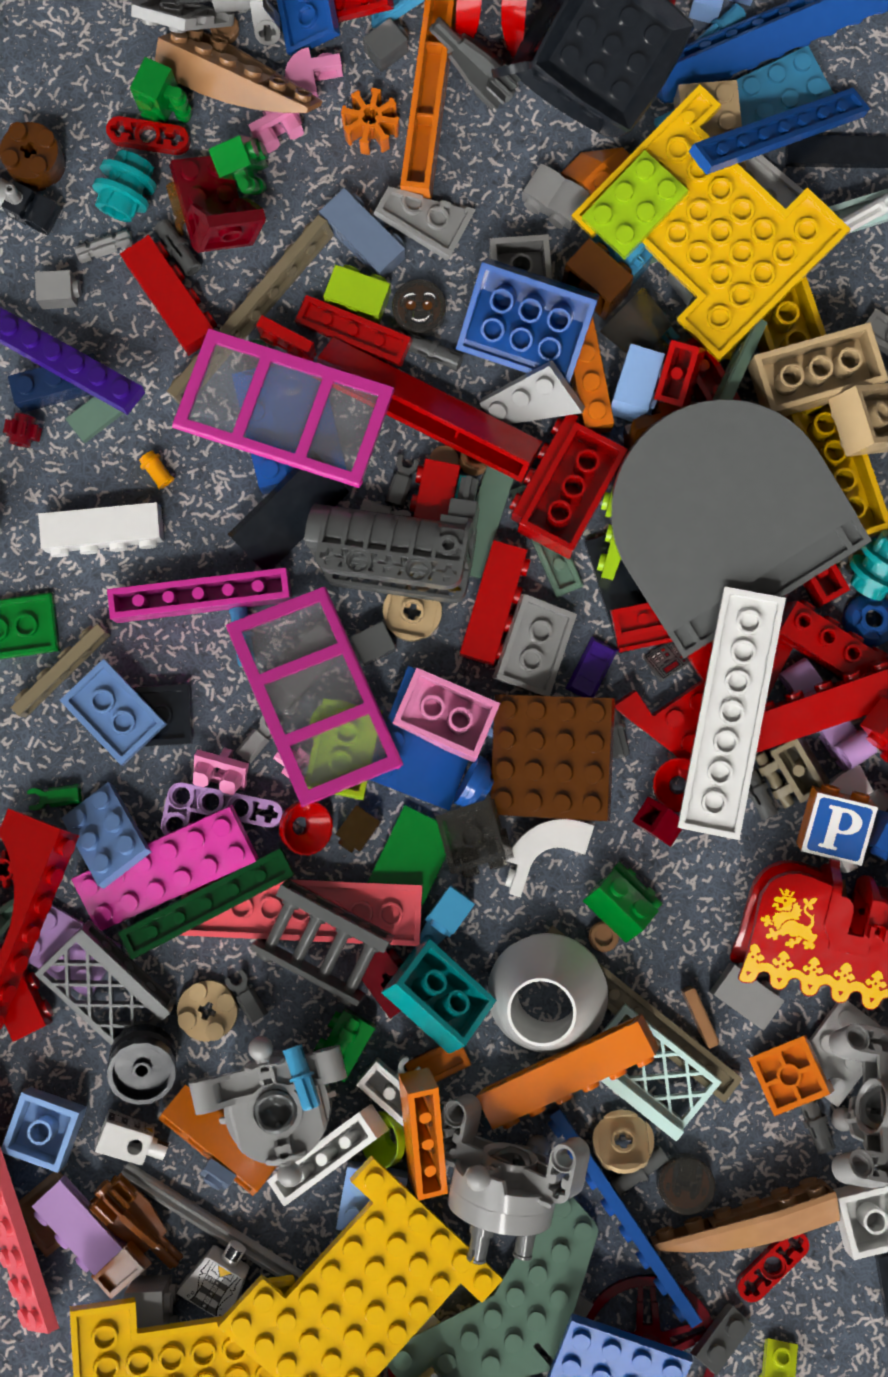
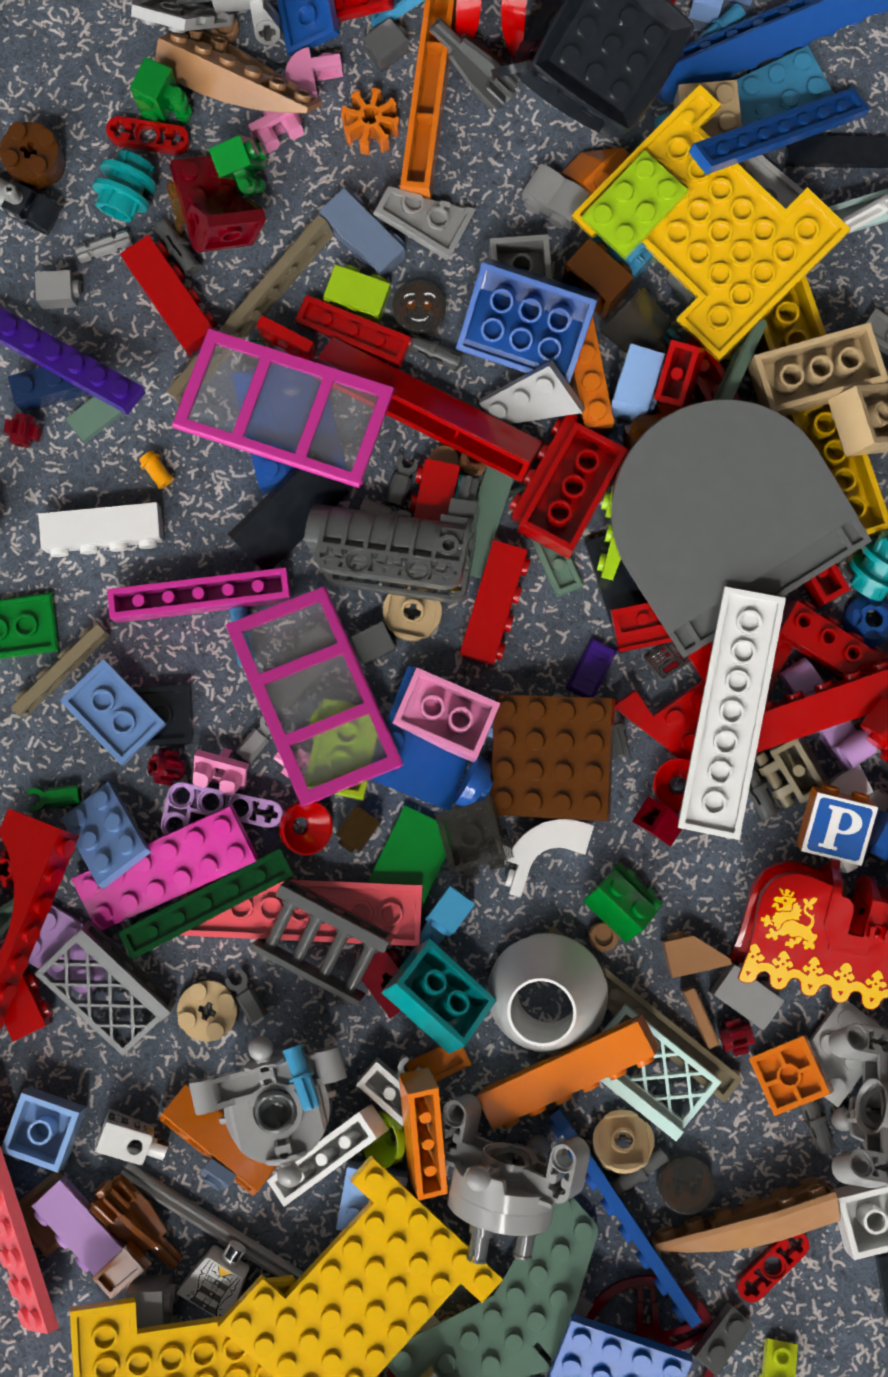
(142, 1064): wheel -> none
(166, 767): none -> dark red gear
(349, 1032): green brick -> none
(534, 645): light grey plate -> none
(690, 955): none -> medium nougat slope
(736, 1036): none -> dark red gear

